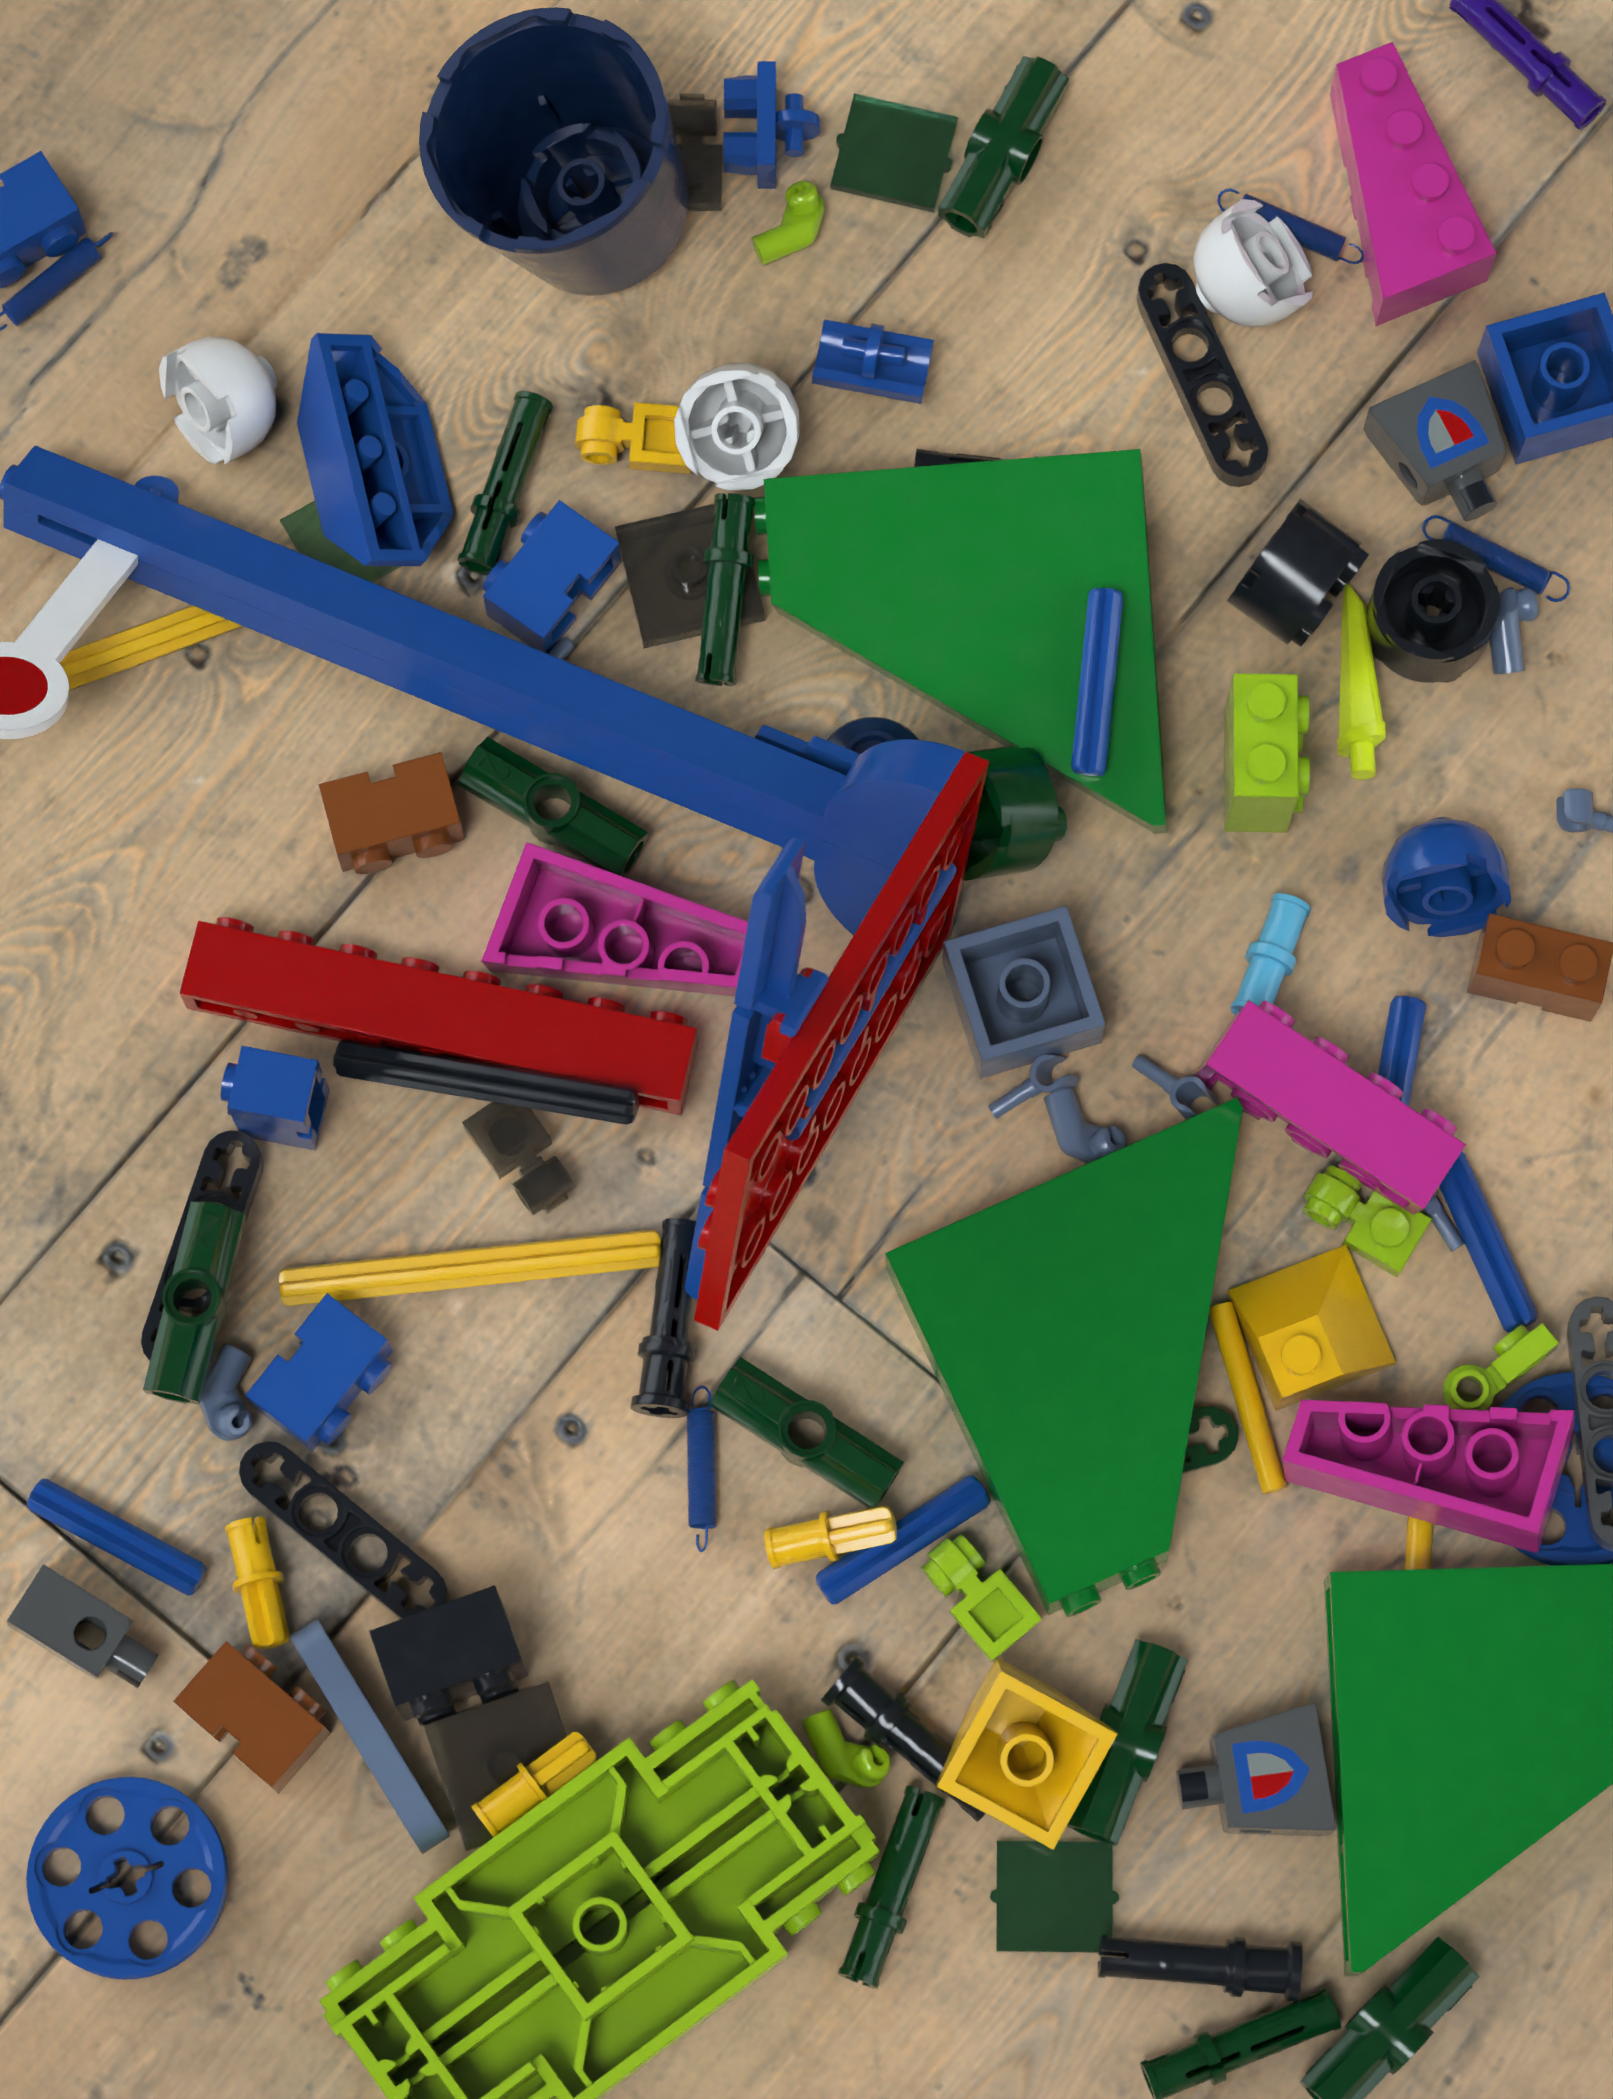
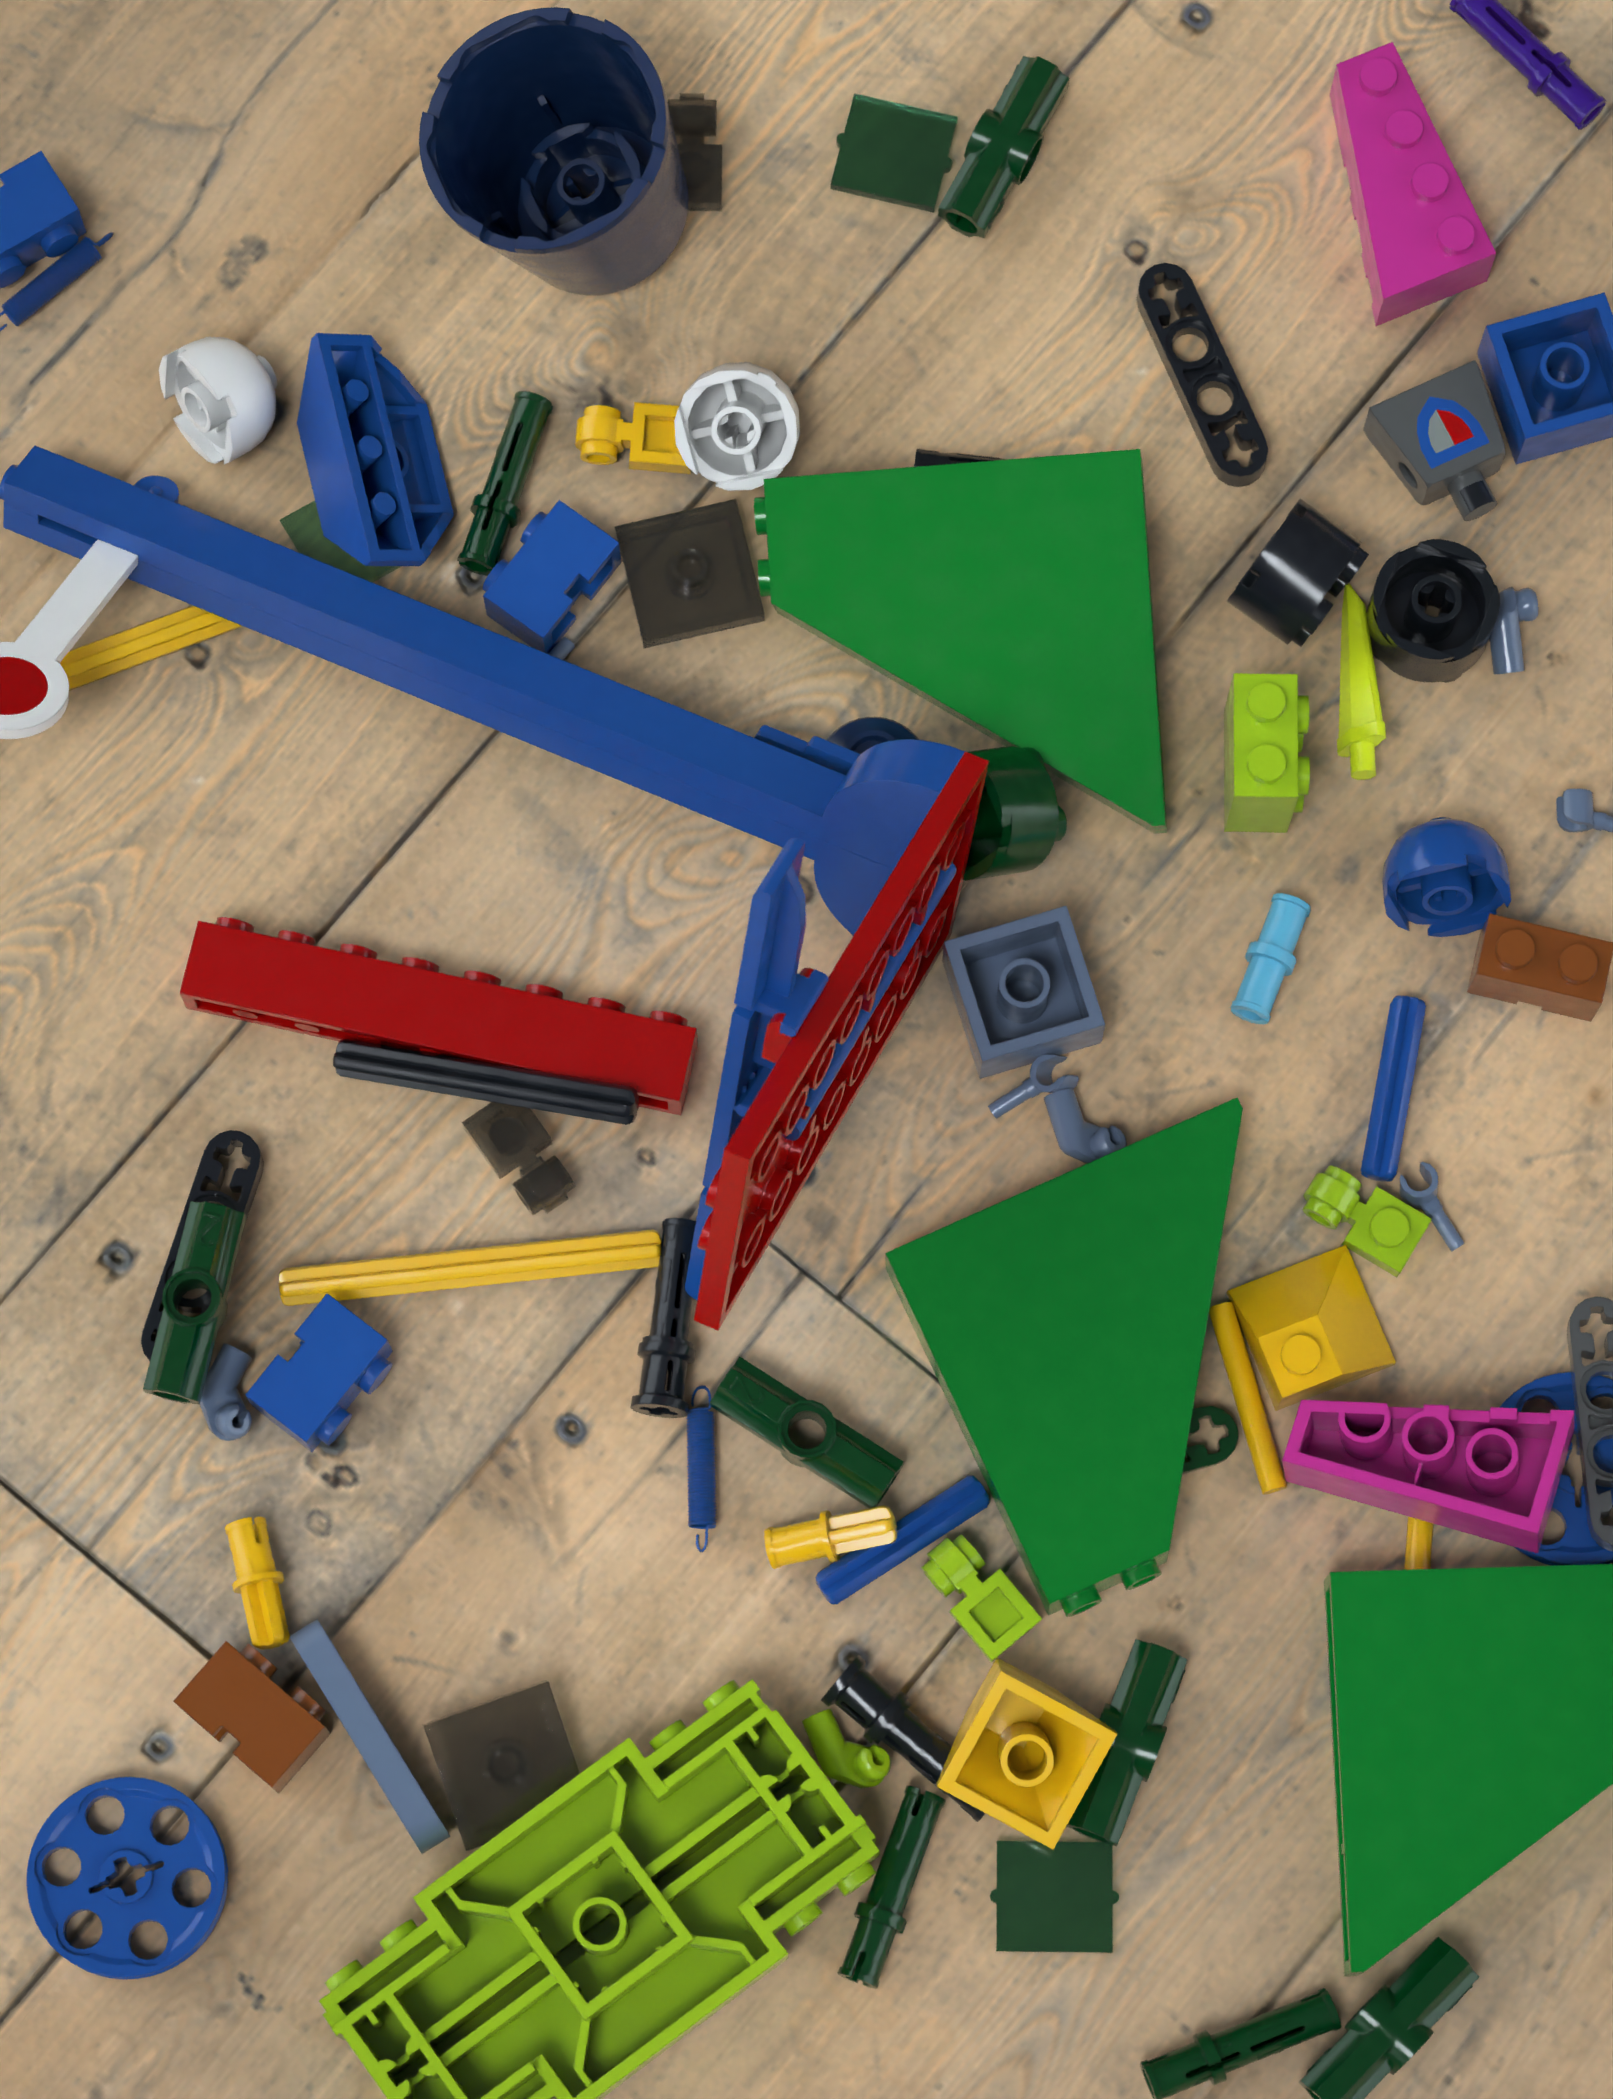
(54, 1610): dark grey torso -> none
(116, 1536): blue axle -> none
(276, 1097): blue brick -> none
(349, 1527): black beam -> none
(392, 815): dark orange brick -> none
(449, 1655): black brick -> none
(521, 787): dark green piece -> none
(535, 1782): yellow axle -> none
(608, 929): dark pink wedge -> none
(726, 576): dark green pin -> none
(756, 151): blue hips -> none
(798, 225): lime arm -> none
(872, 361): blue hips -> none
(1097, 682): blue axle -> none
(1181, 1091): sand blue hand -> none
(1233, 1966): black pin -> none
(1250, 267): white cylinder -> none
(1266, 1777): dark grey torso -> none
(1307, 233): blue piece -> none
(1332, 1105): dark pink wedge -> none
(1487, 1246): blue axle -> none
(1501, 559): blue piece -> none
(1517, 1356): lime plate -> none

